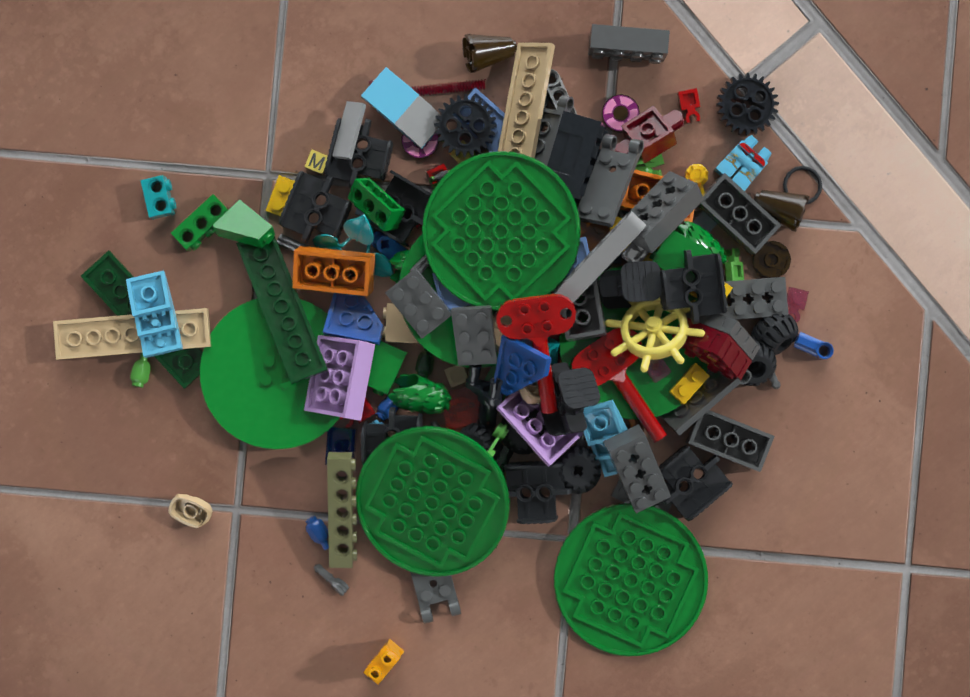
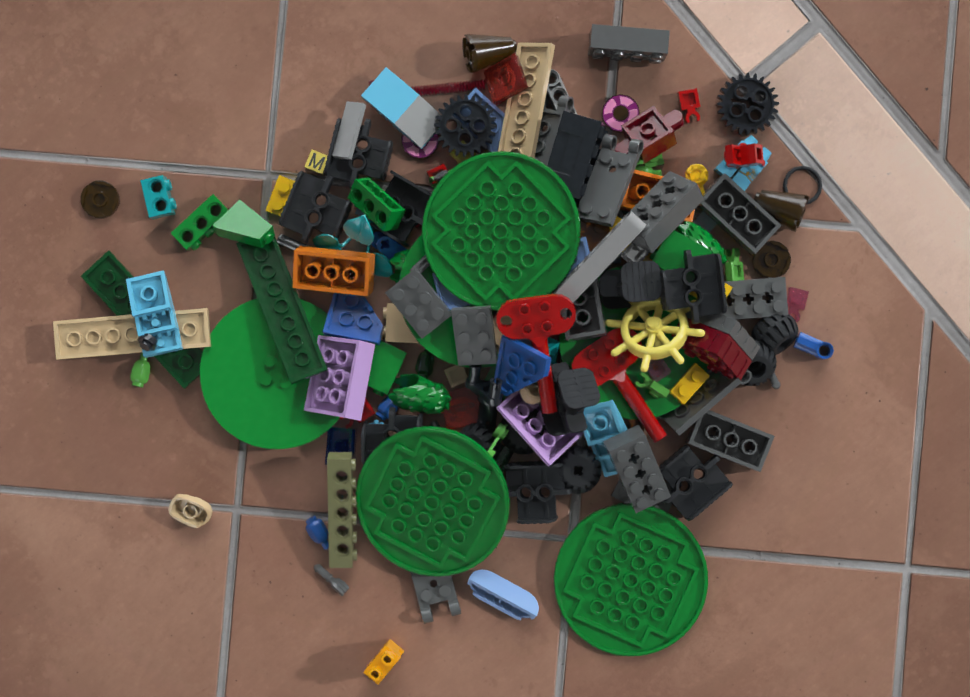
(100, 199): none -> dark brown tile
(148, 342): none -> black plate
(503, 595): none -> light blue brick
(505, 79): none -> clear red tile
(656, 389): none -> bright green plate
(744, 155): none -> red brick

